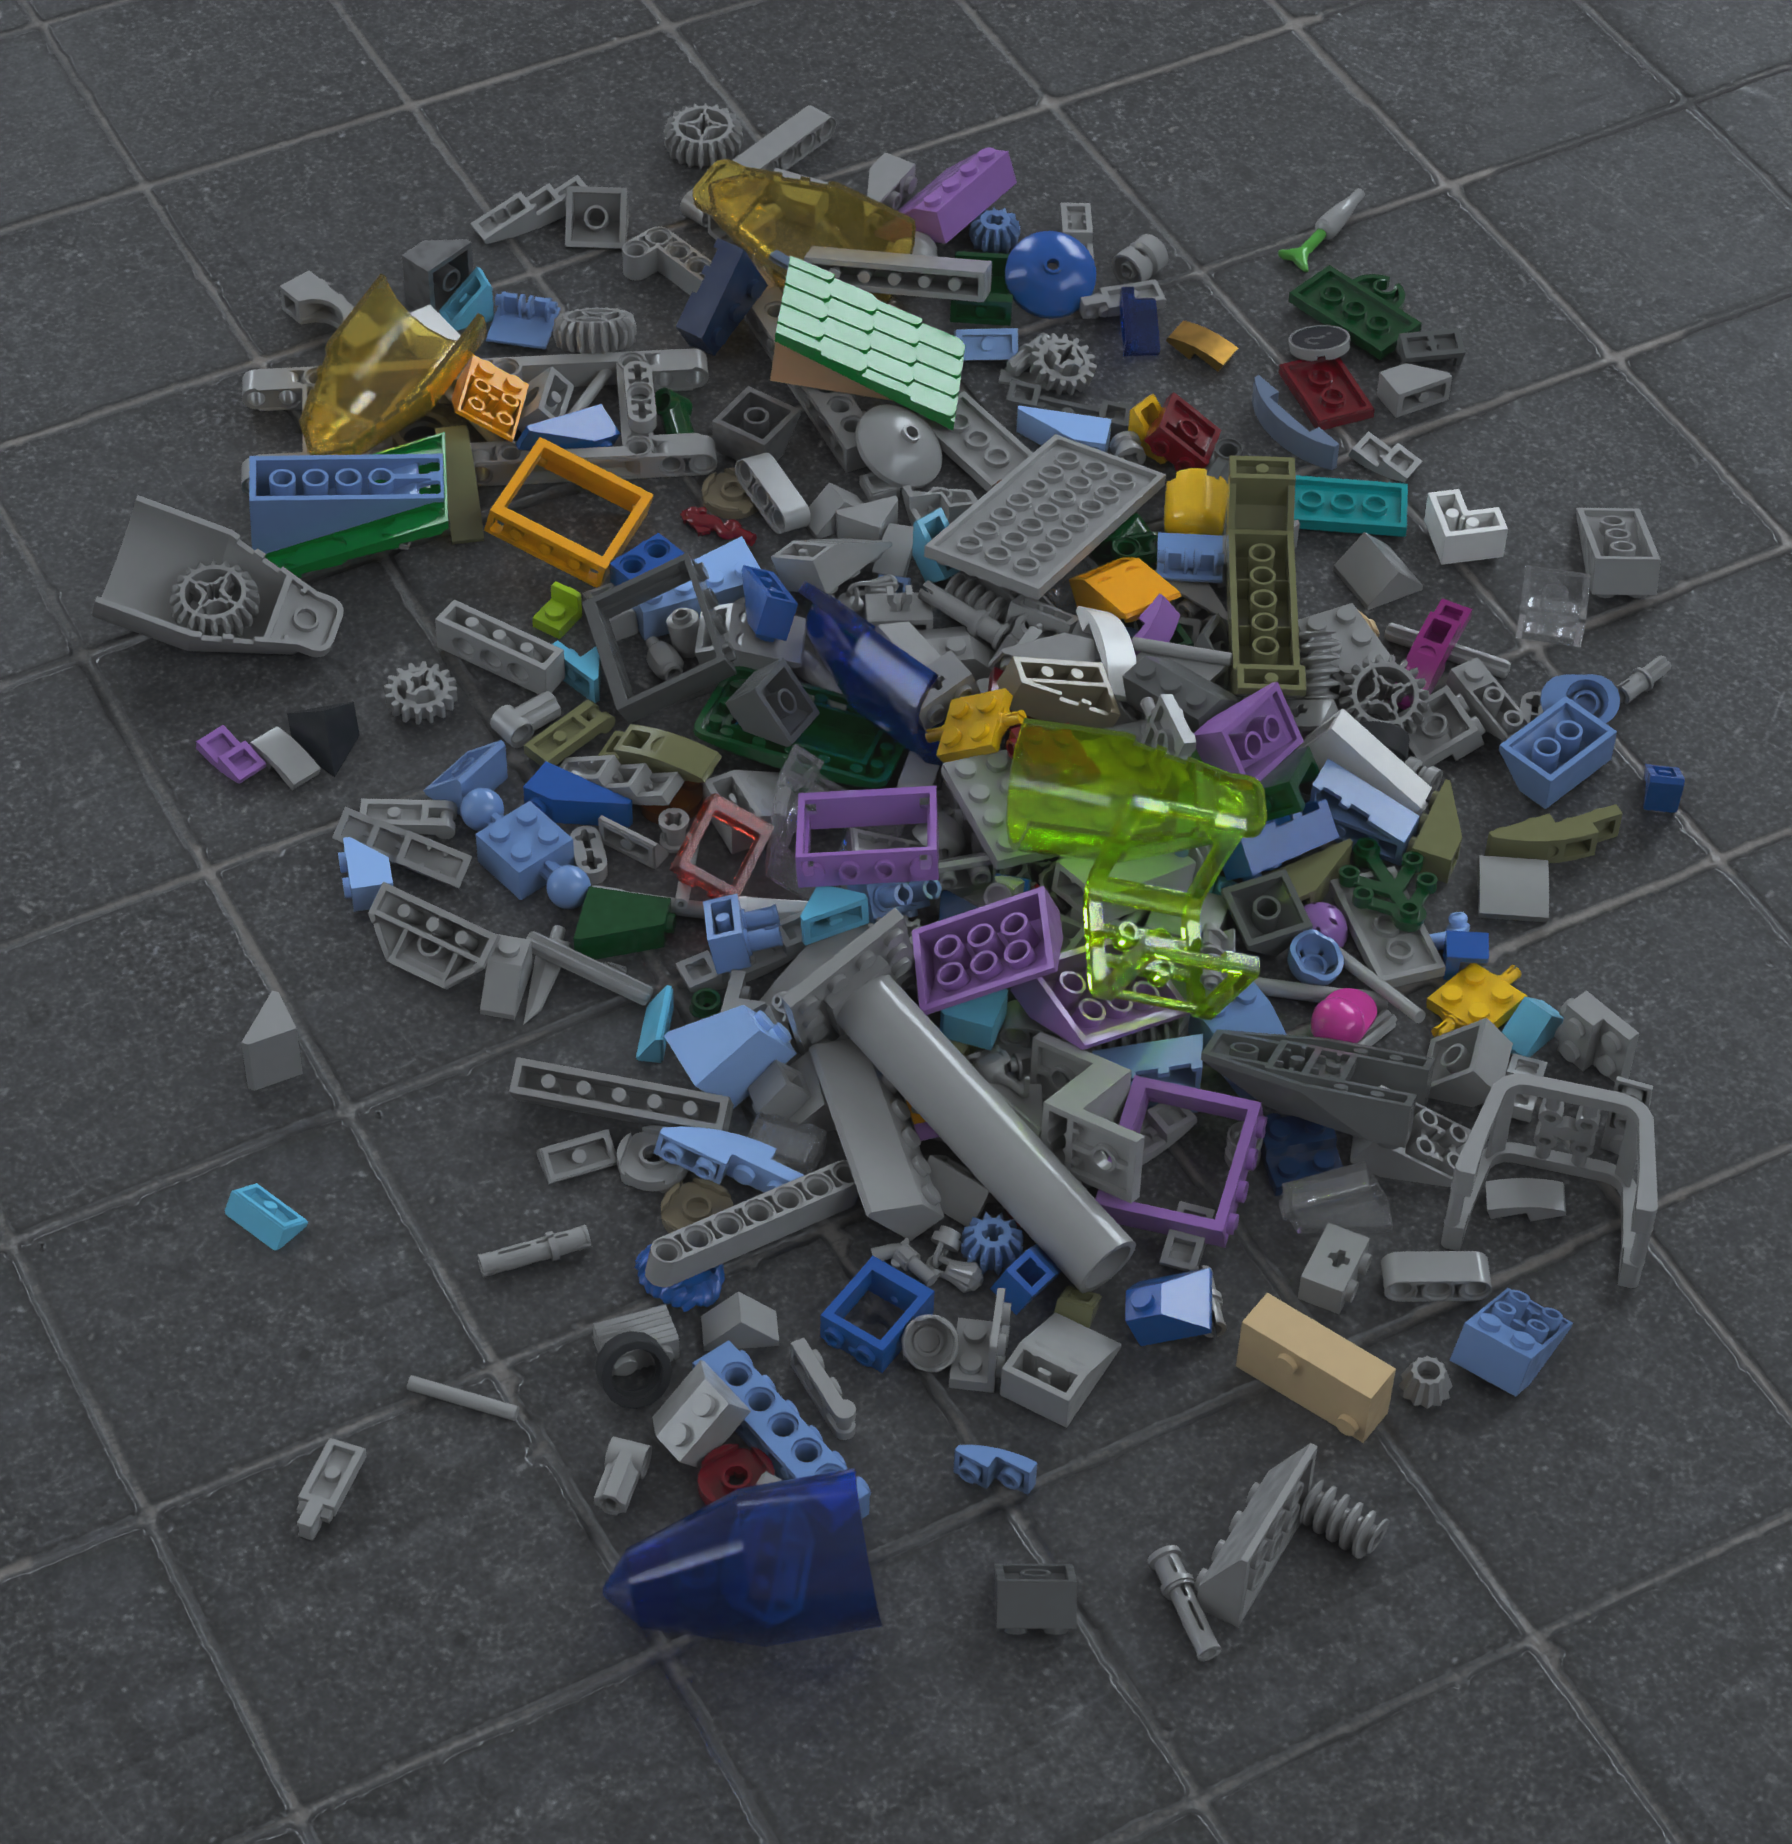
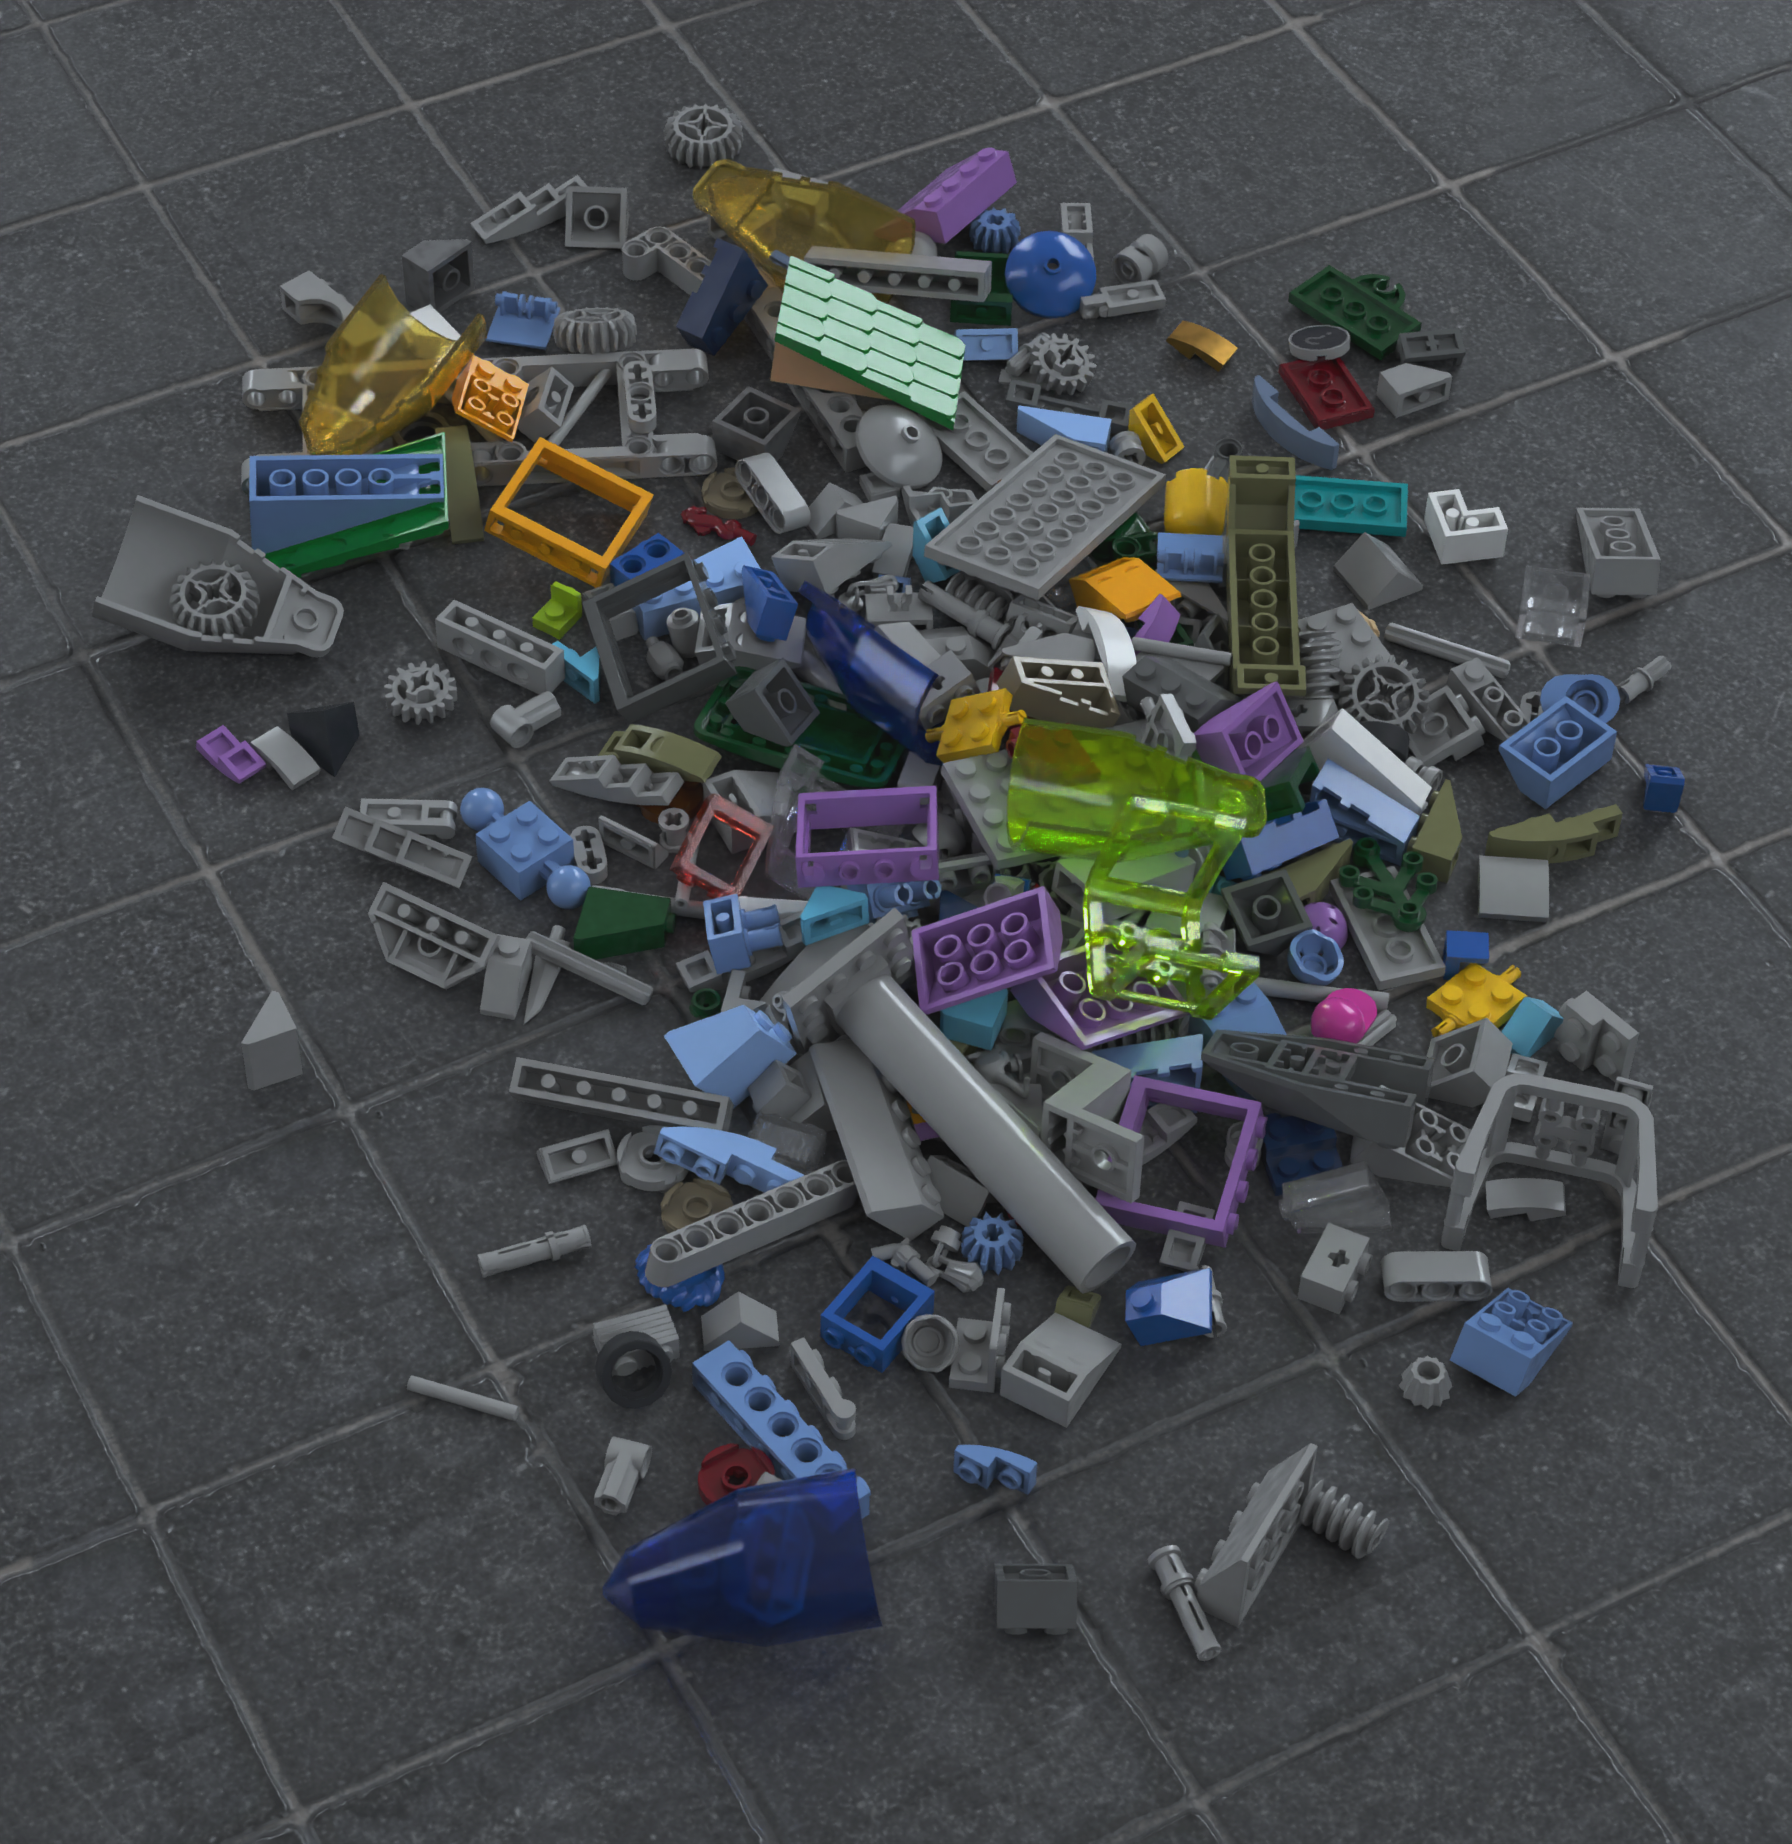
(264, 1215): medium azure slope -> none
(328, 1485): light grey hinge -> none
(365, 871): light blue slope -> none
(468, 300): medium azure slope -> none
(475, 769): medium blue slope -> none
(569, 733): olive plate -> none
(575, 800): blue slope -> none
(578, 429): slope -> none
(655, 1026): medium azure slope -> none
(673, 411): dark green piece -> none
(698, 1416): light grey slope -> none
(778, 150): light grey beam -> none
(891, 180): light grey slope -> none
(1026, 1278): blue slope -> none
(1138, 324): clear blue panel -> none
(1182, 435): dark red plate -> none
(1315, 1367): tan brick -> none
(1325, 229): piece -> none
(1382, 988): light grey bar -> none
(1389, 462): light grey slope -> none
(1436, 643): magenta slope -> none
(1457, 922): light blue arm -> none

